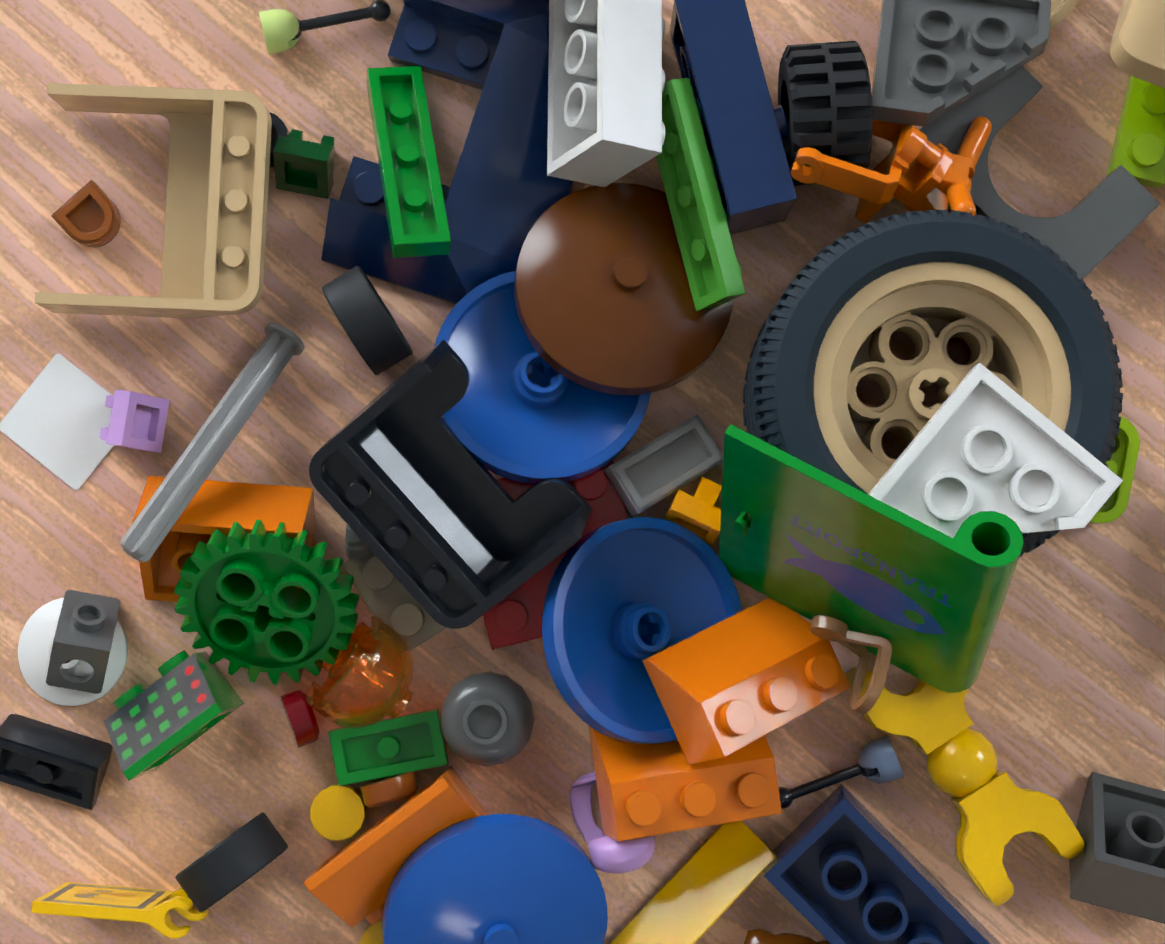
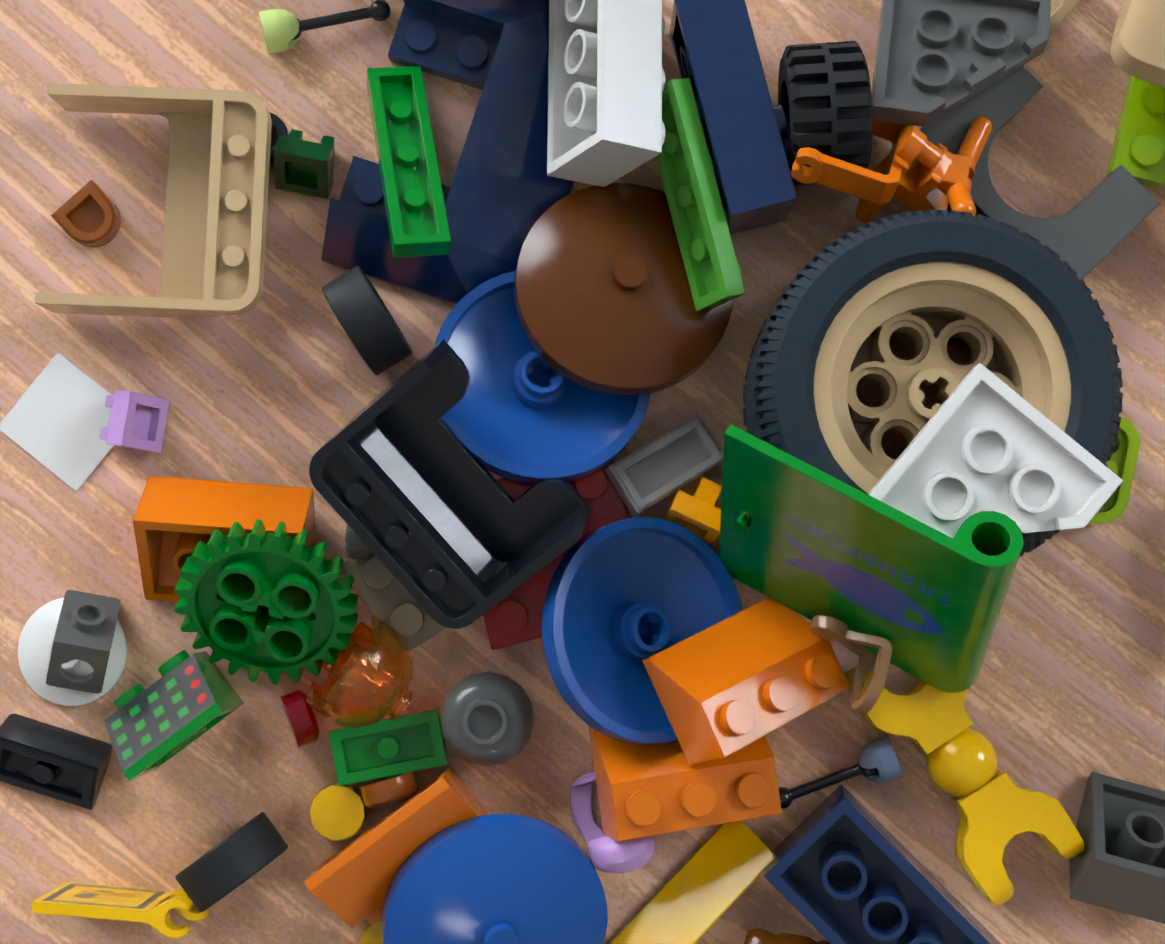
(211, 442): light grey axle -> none

